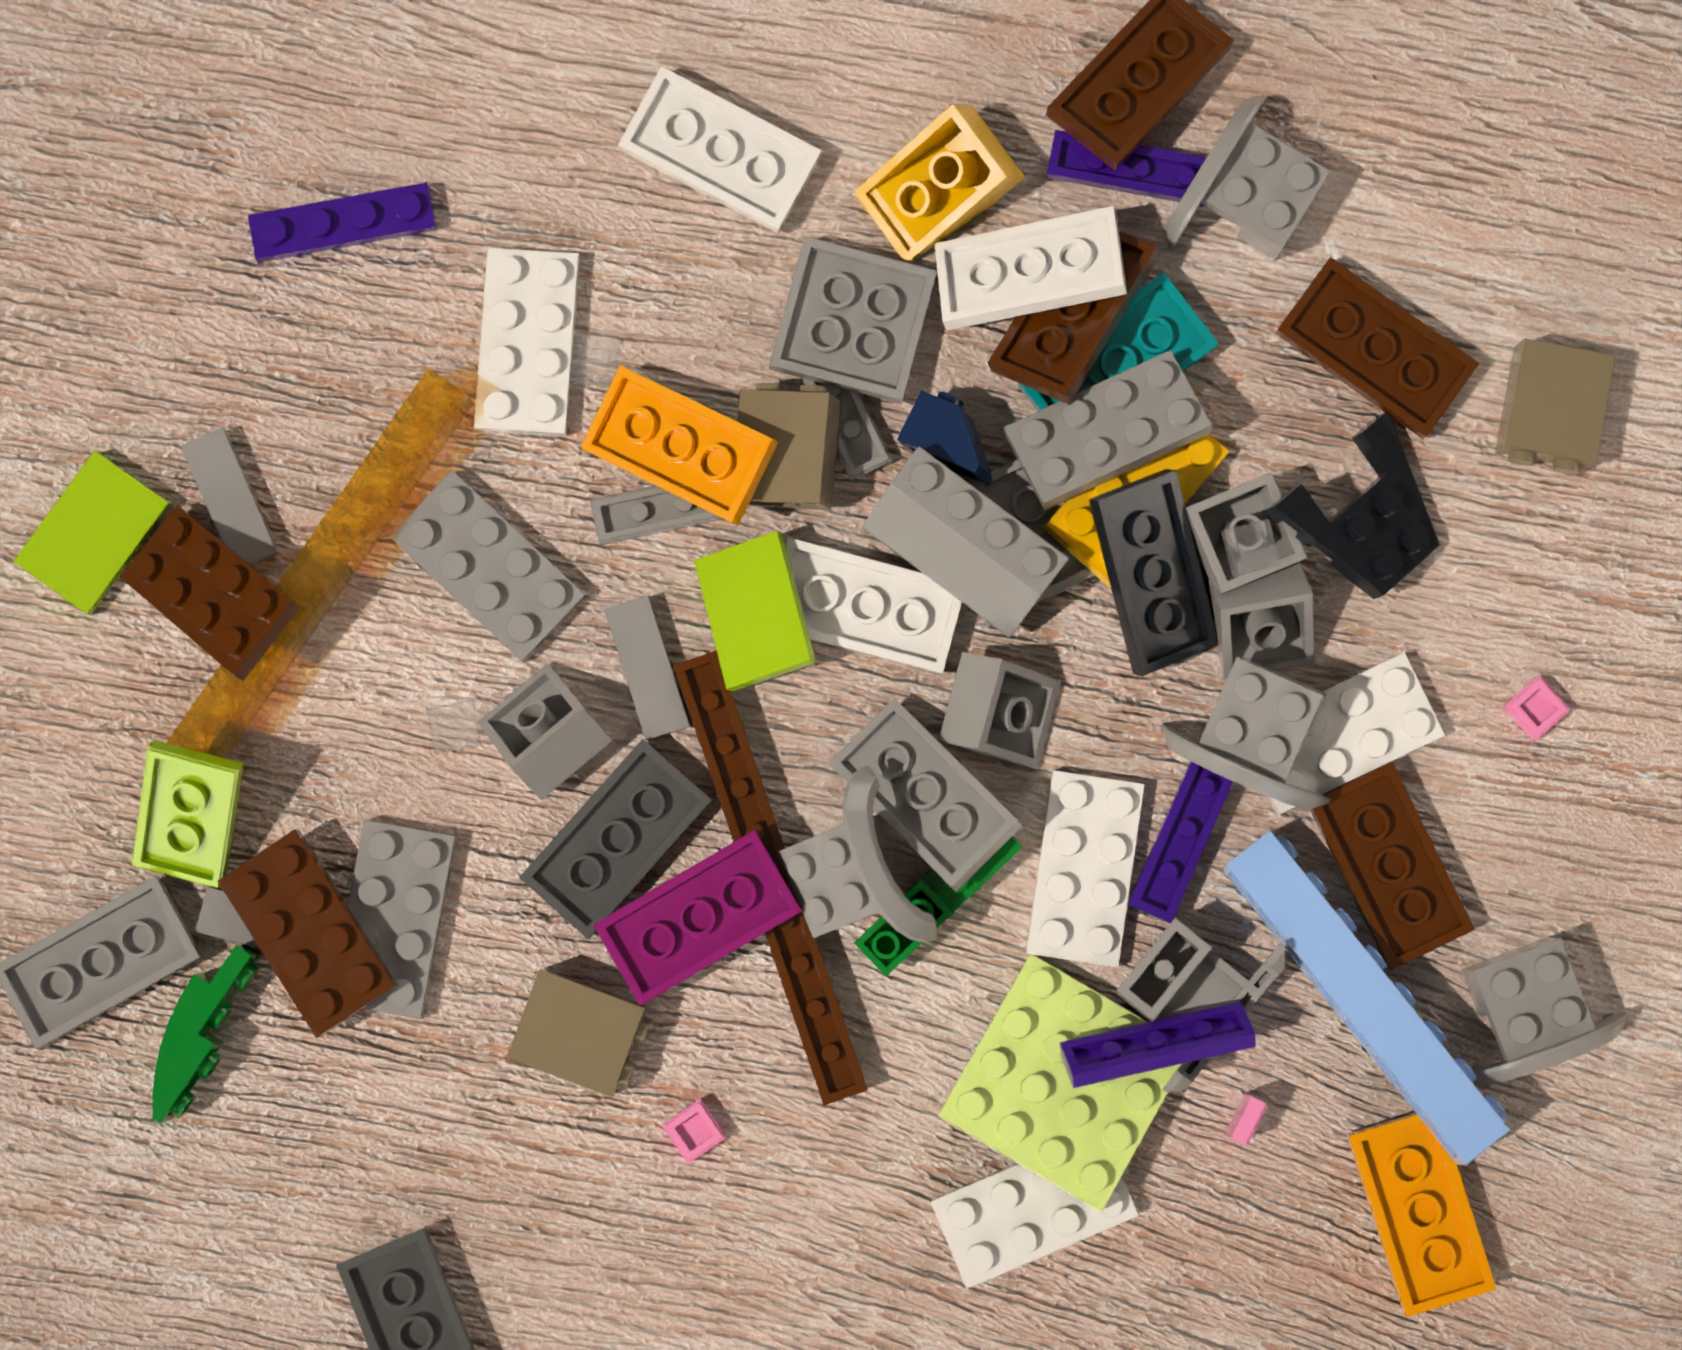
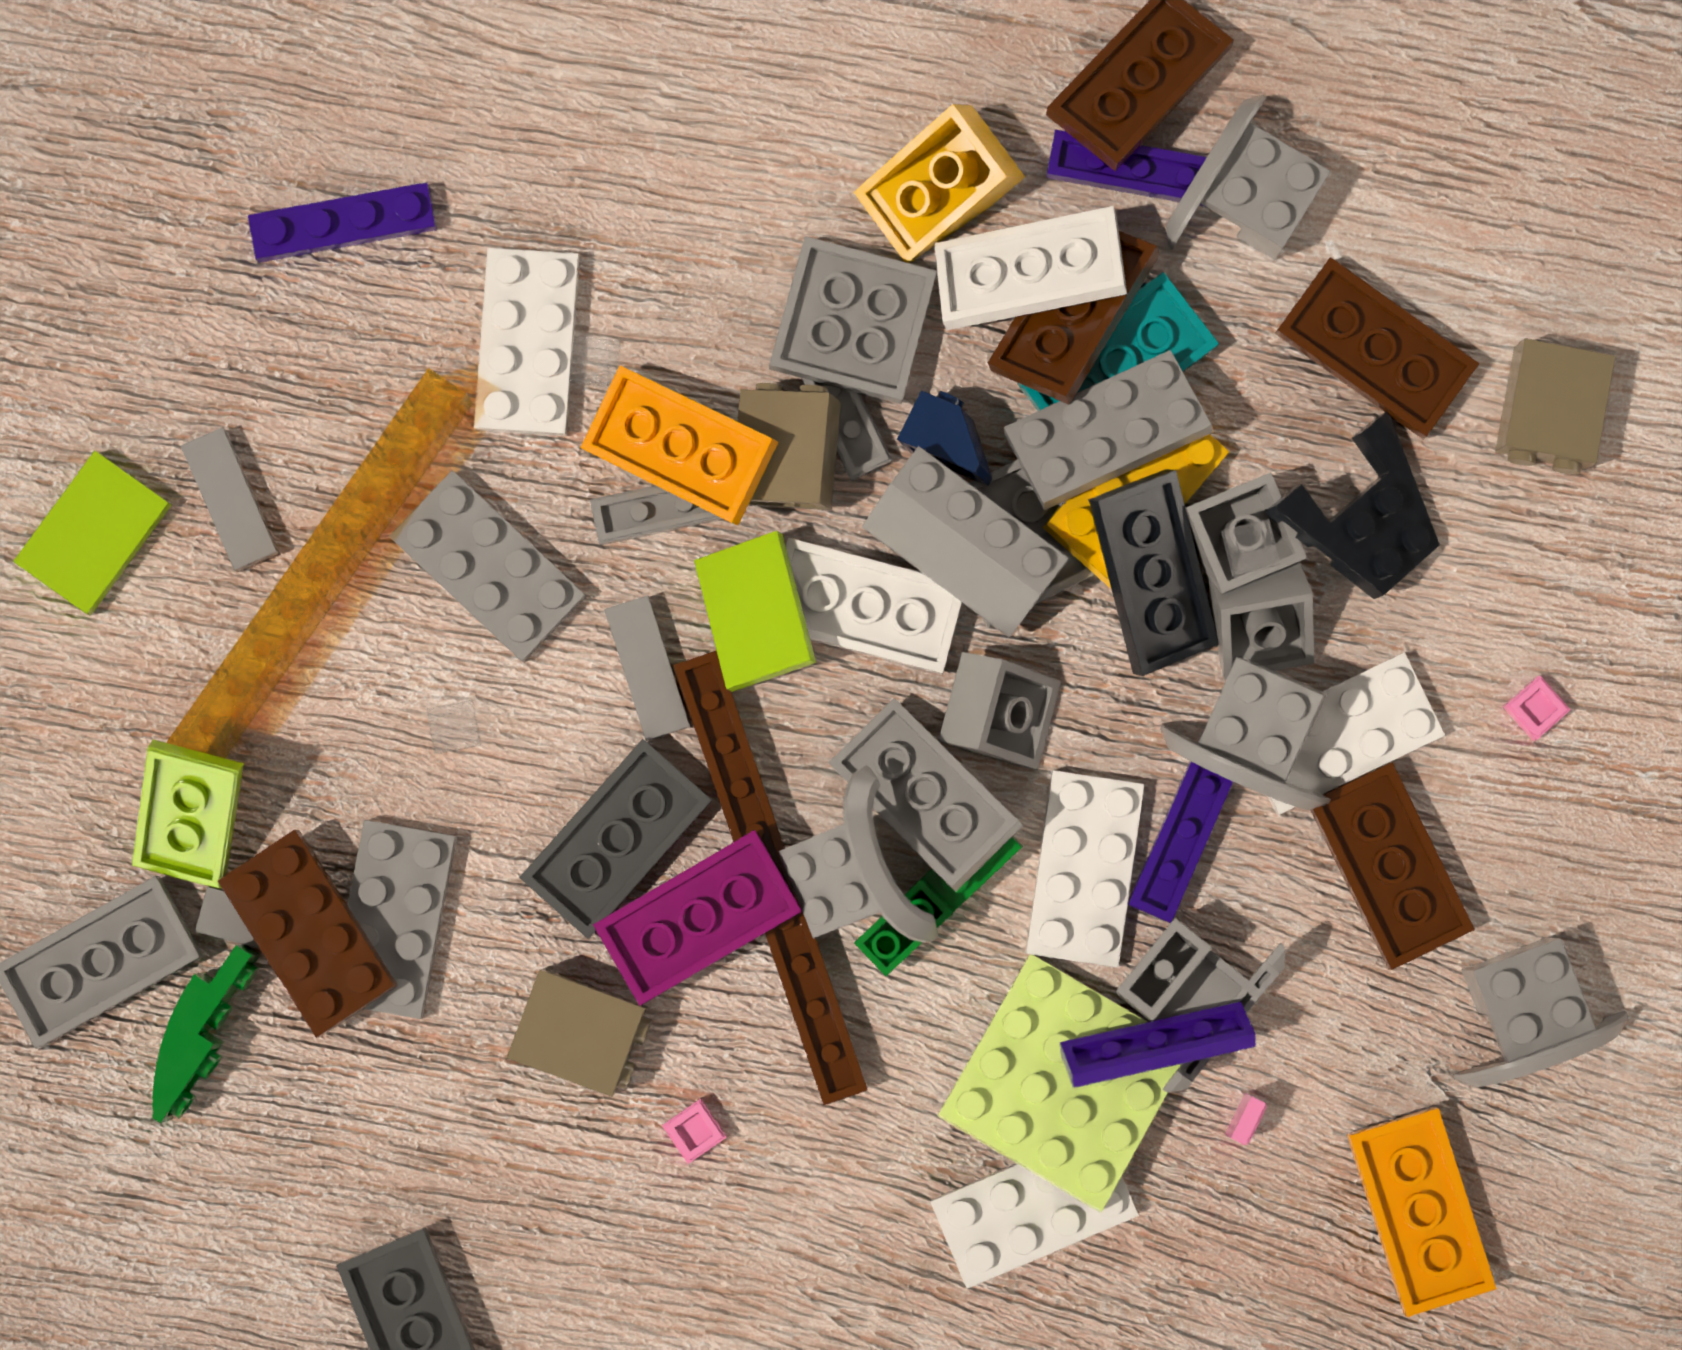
(210, 592): reddish brown plate -> none
(544, 732): light grey slope -> none
(720, 149): white plate -> none
(1366, 999): light blue brick -> none

